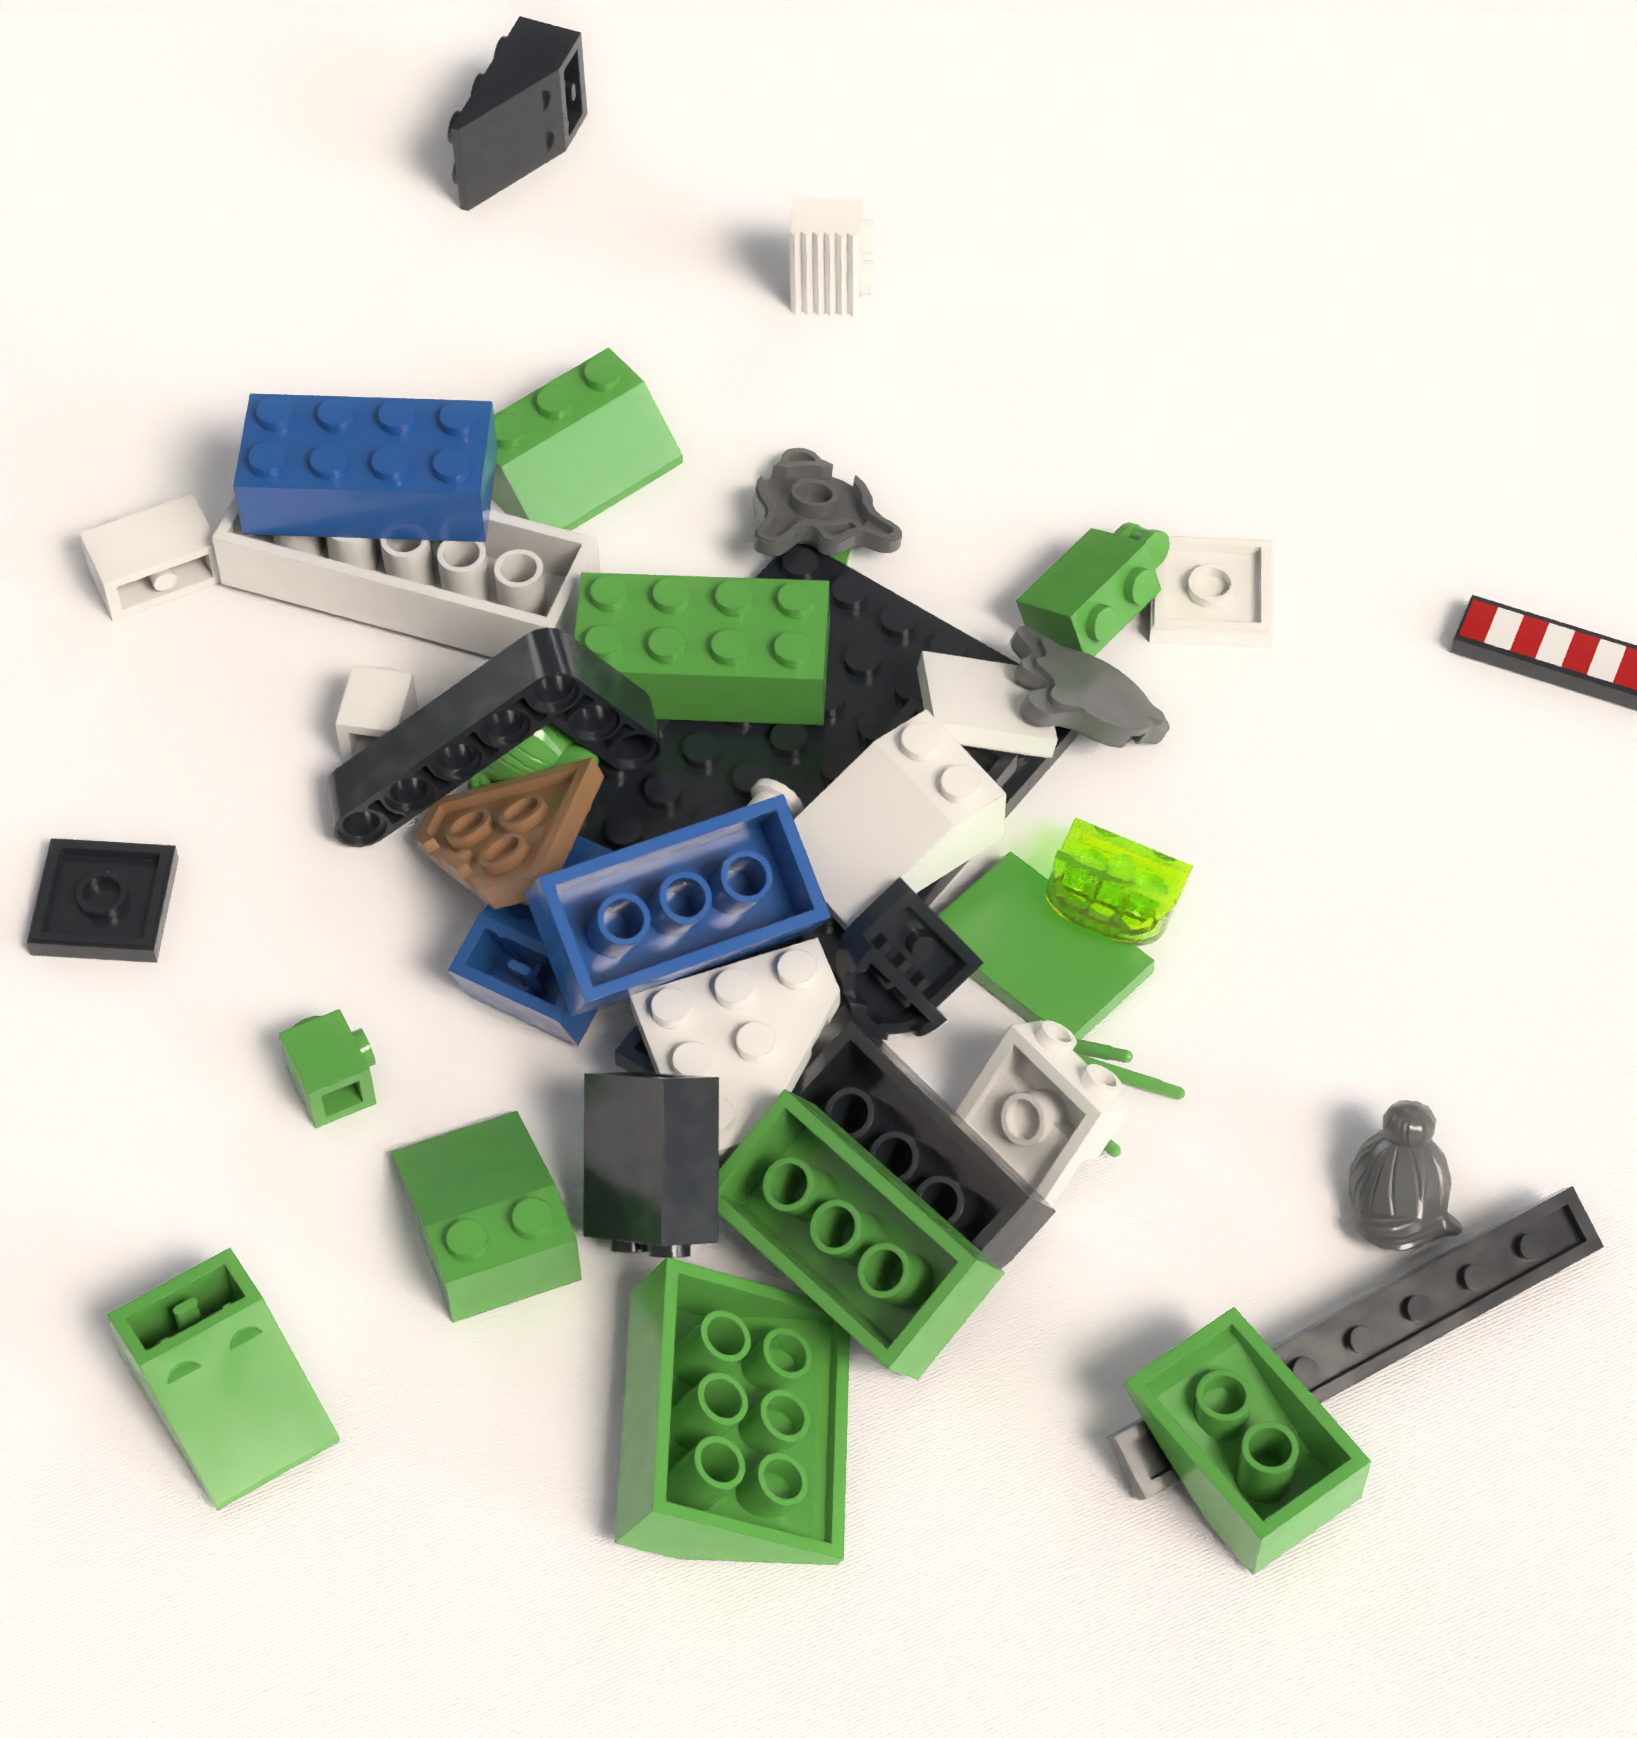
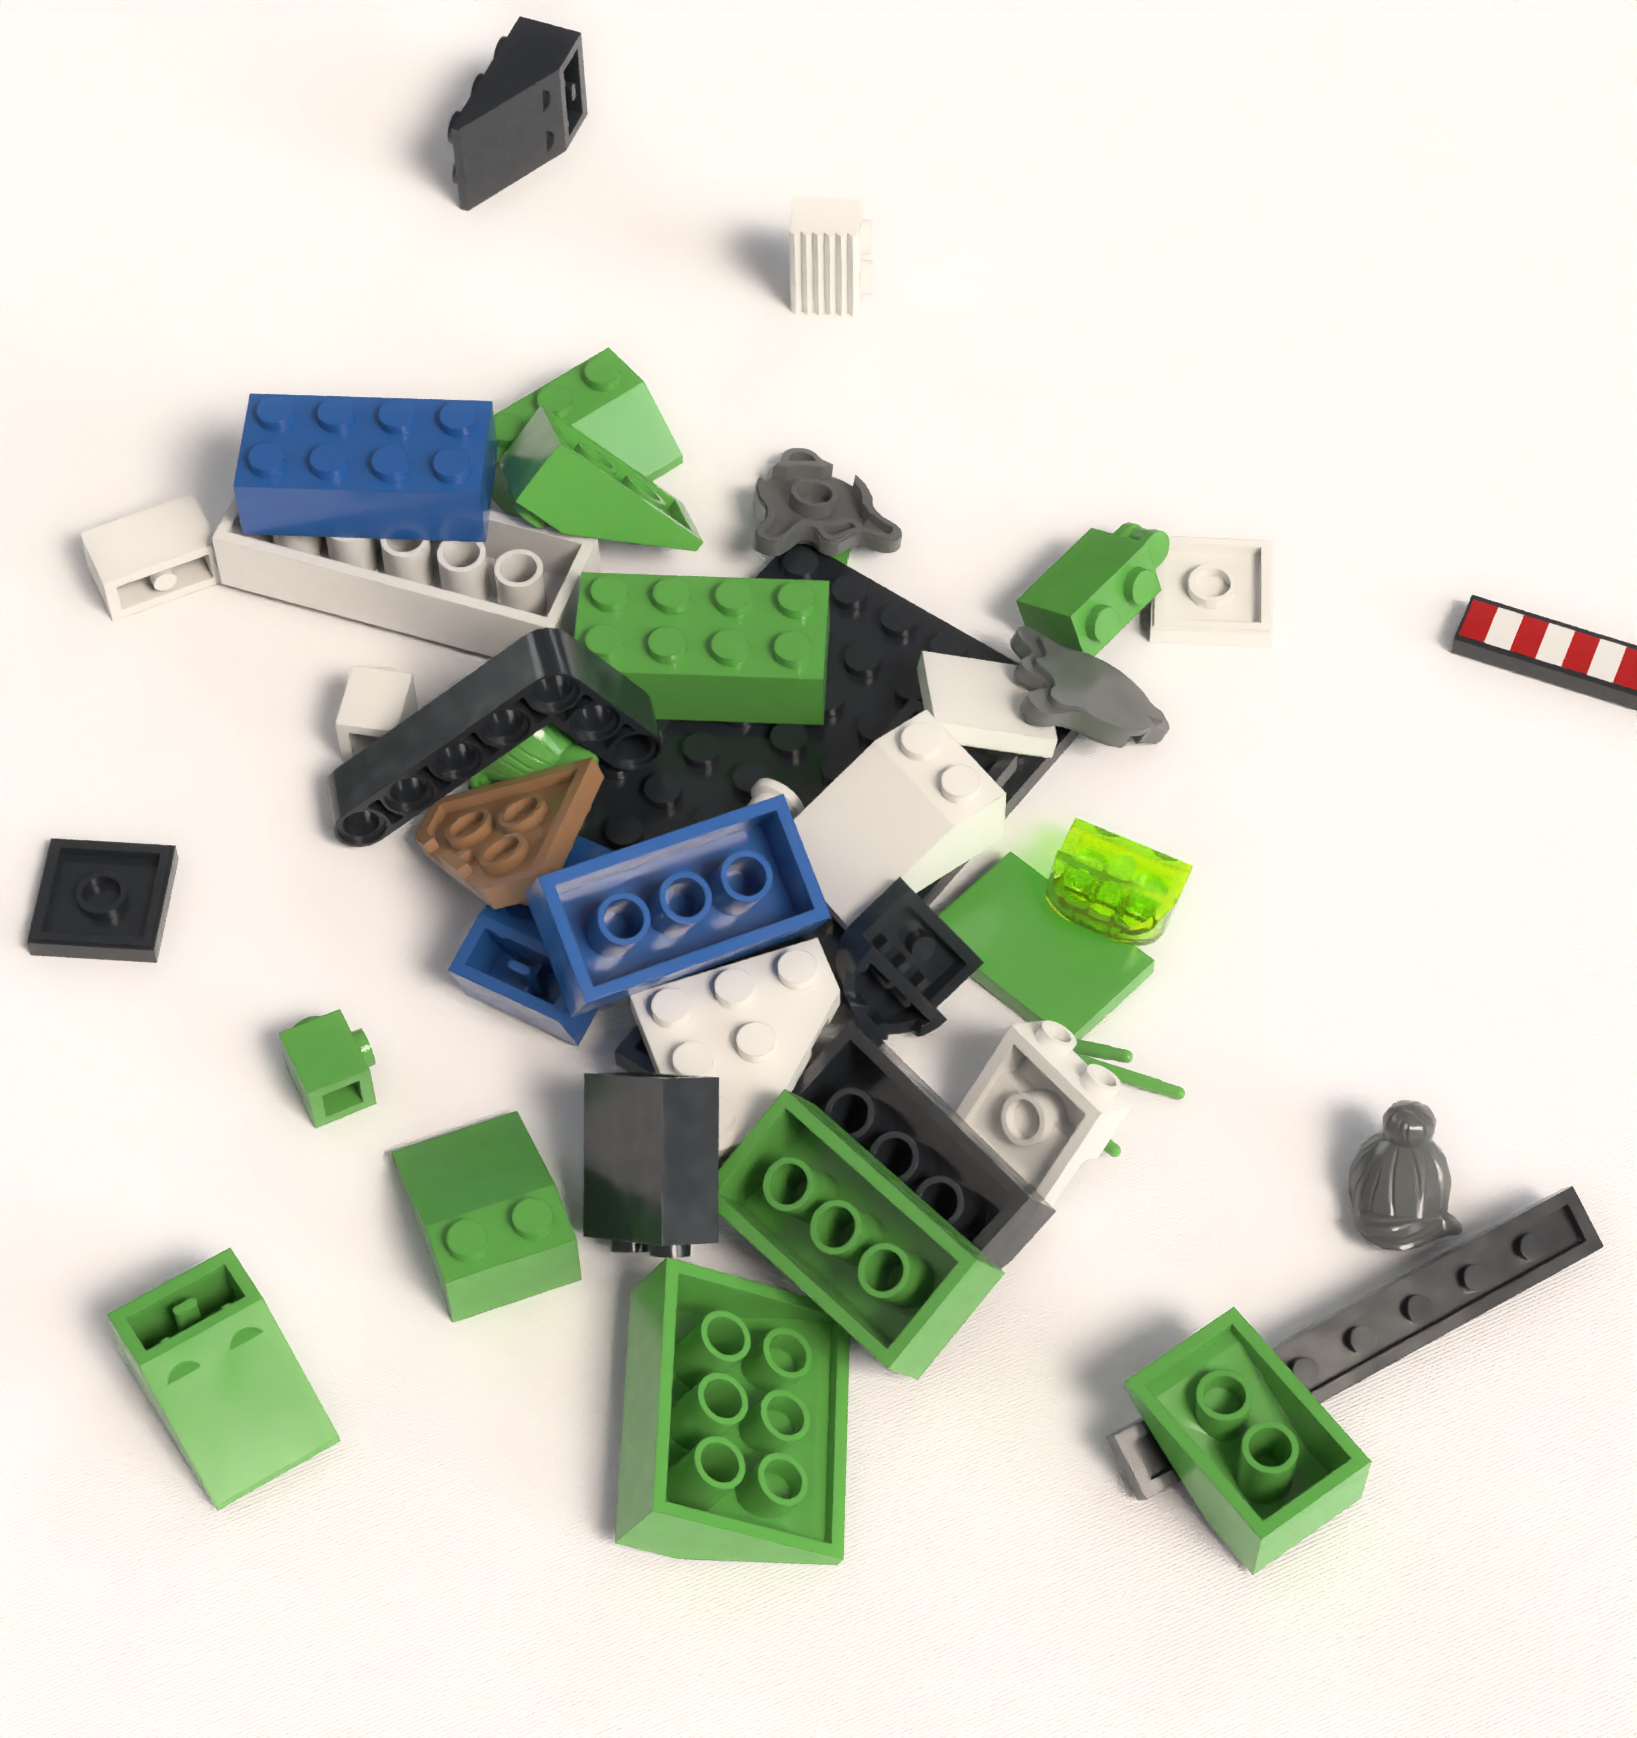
(588, 491): none -> bright green slope

